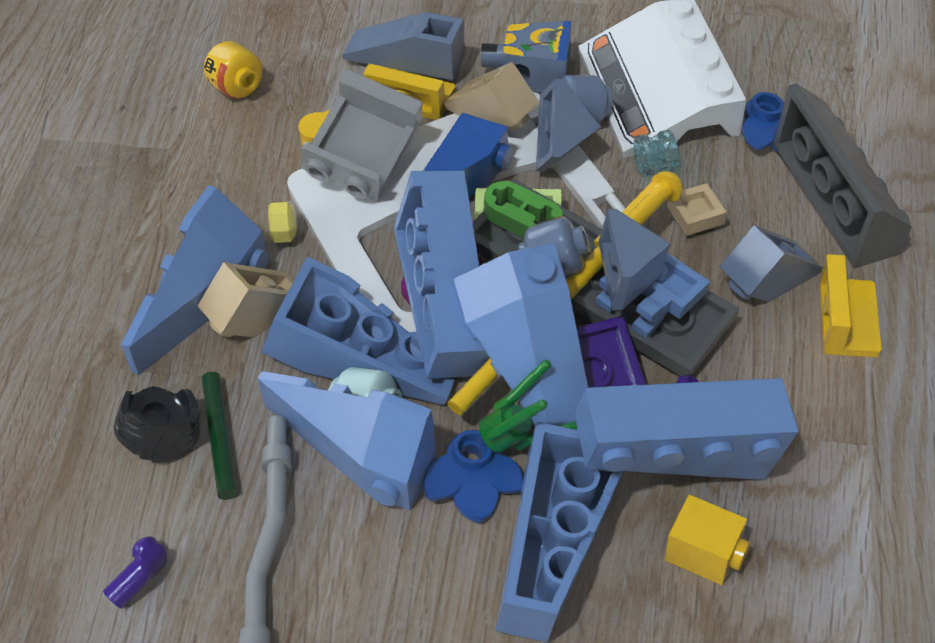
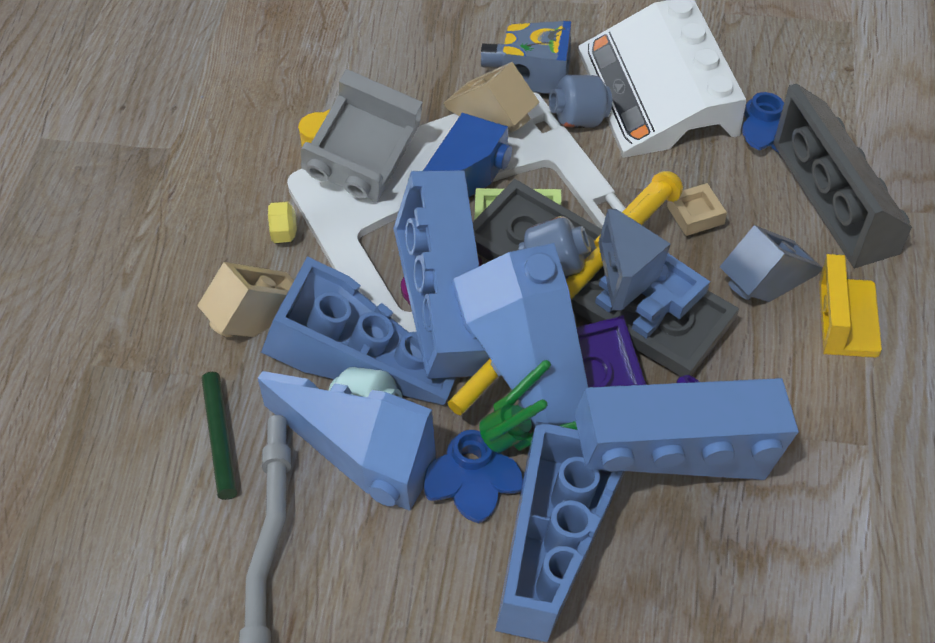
(148, 561): dark purple arm -> none
(158, 423): black hair -> none
(213, 234): medium blue wedge -> none
(233, 69): yellow head -> none
(414, 44): sand blue slope -> none
(425, 89): yellow panel -> none
(523, 212): bright green beam -> none
(561, 124): sand blue slope -> none
(656, 152): clear light blue wheel -> none
(707, 540): yellow brick -> none

